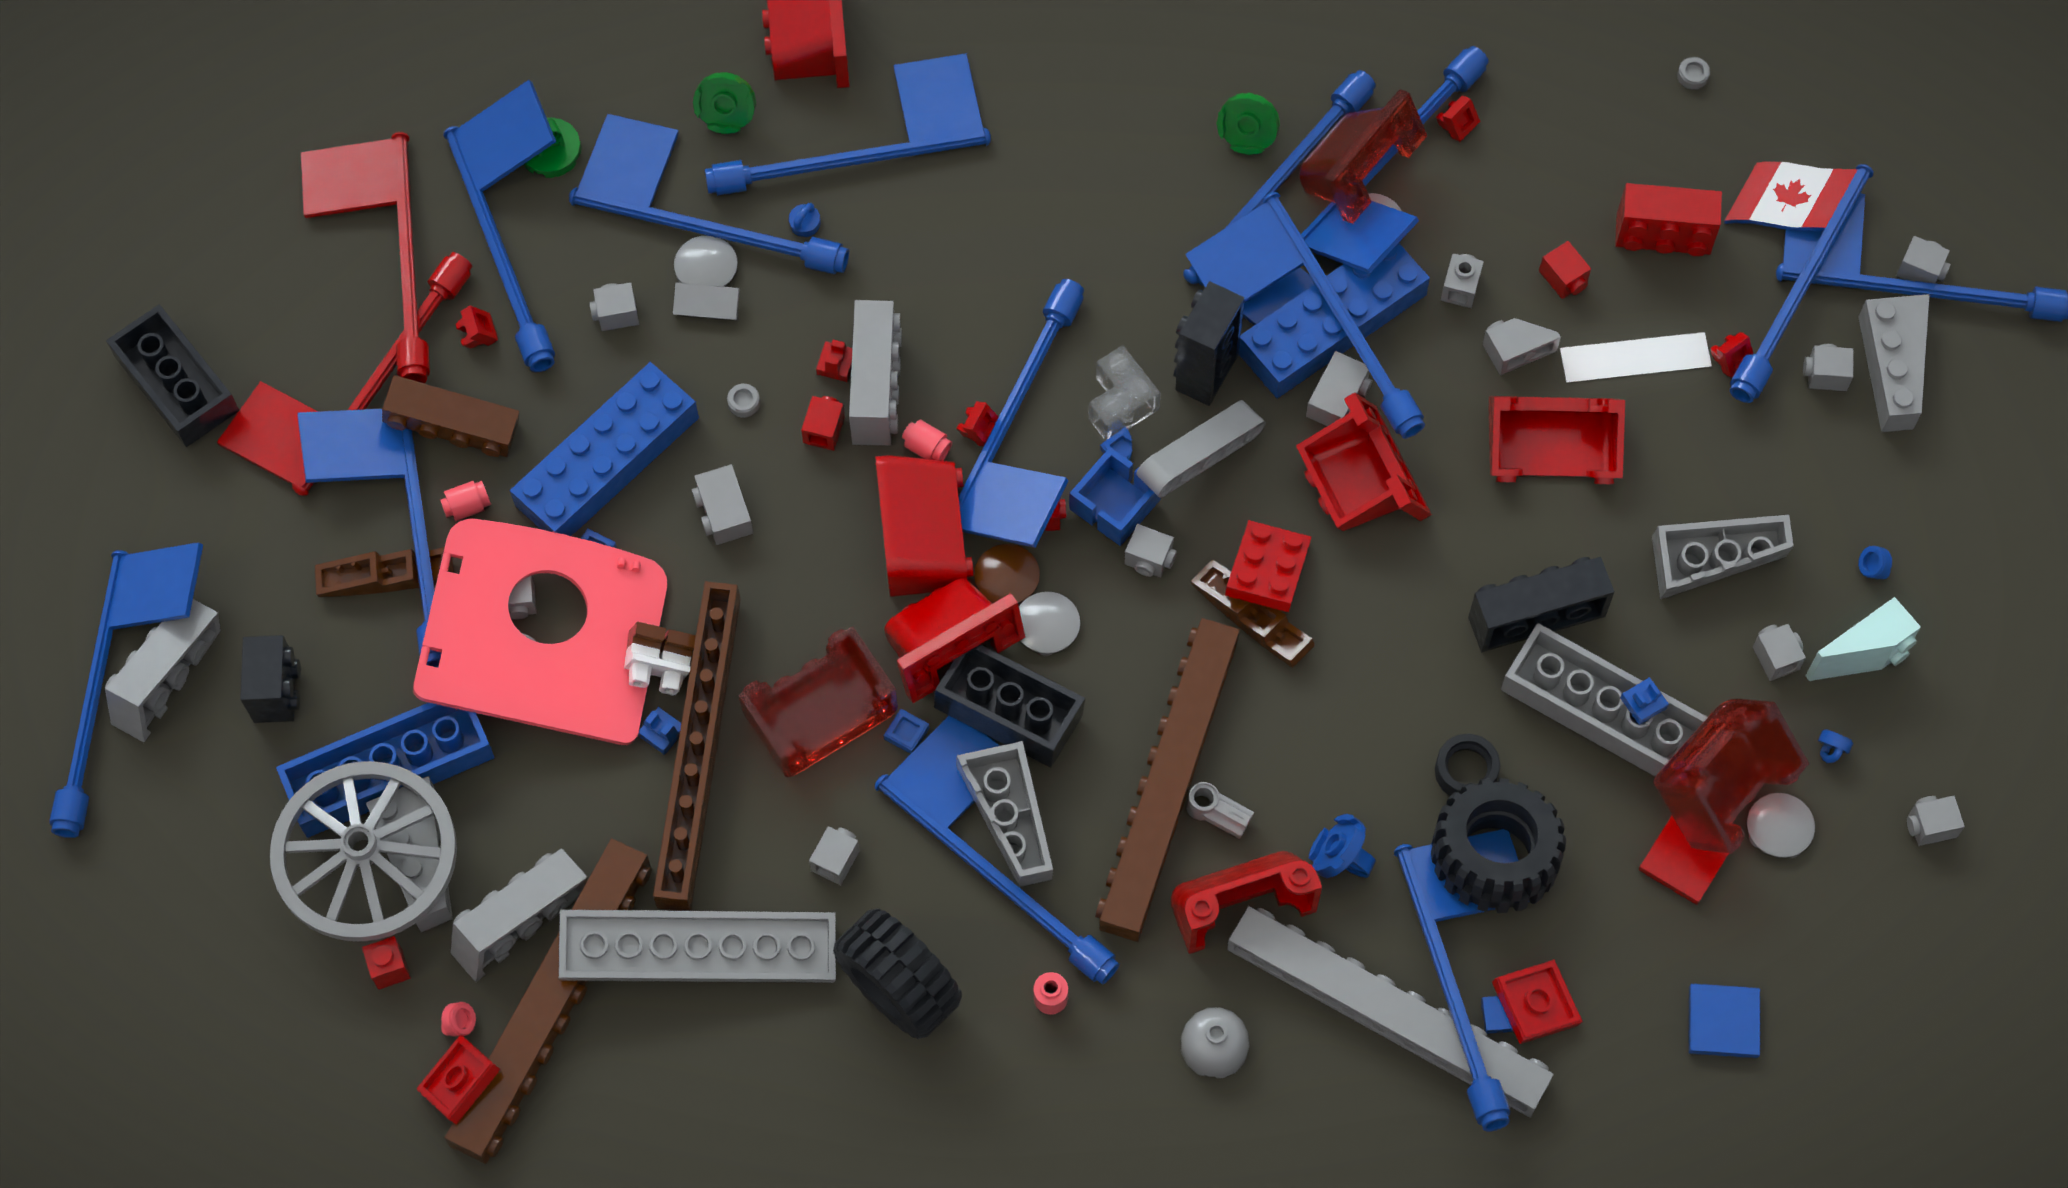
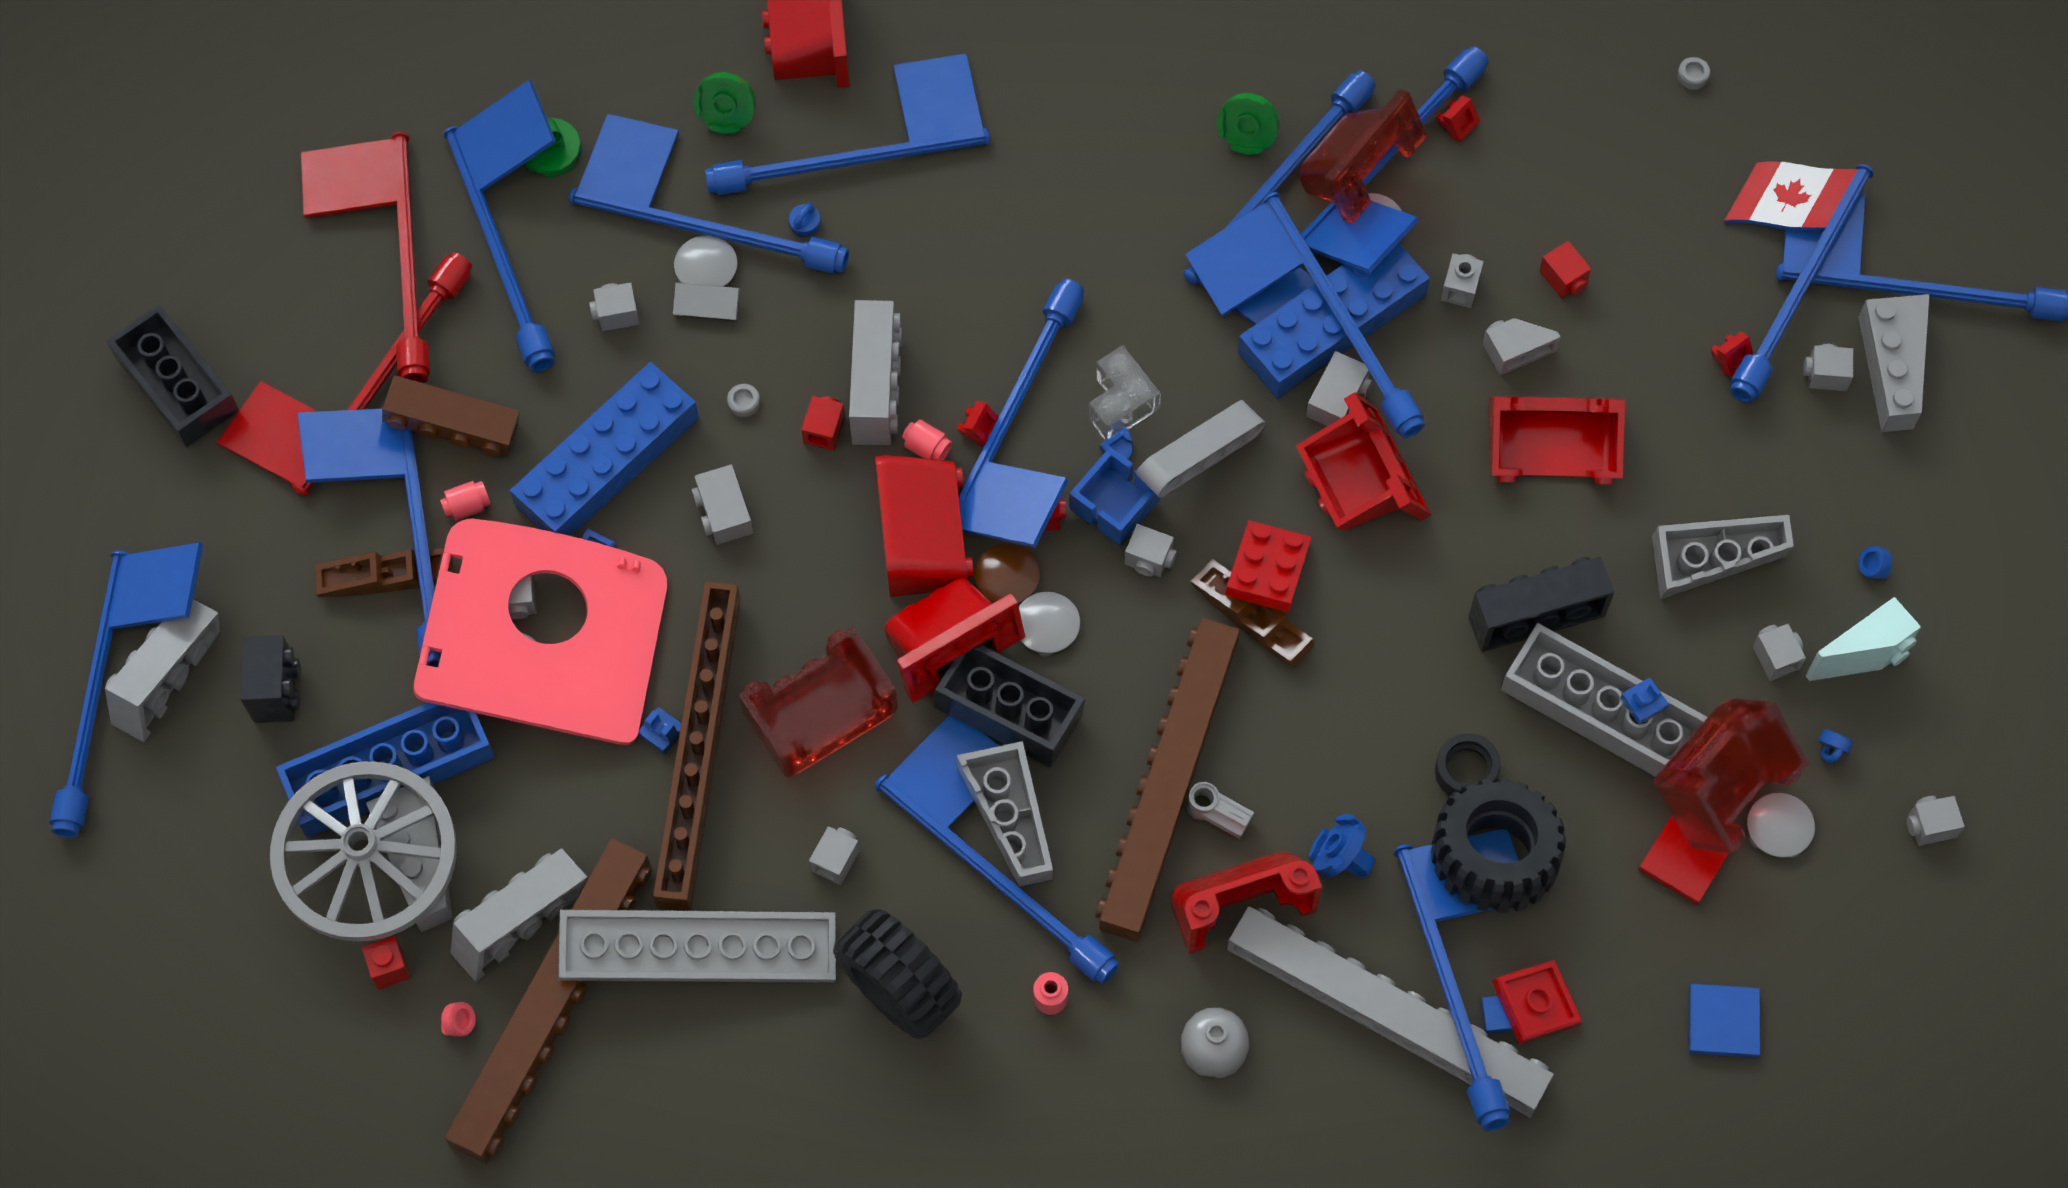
(458, 1079): red tile -> none
(478, 327): red tile -> none
(658, 654): white hips -> none
(835, 361): red tile -> none
(906, 731): blue tile -> none
(1208, 342): black brick -> none
(1635, 357): white sticker -> none
(1668, 219): red brick -> none
(1924, 262): light grey brick -> none

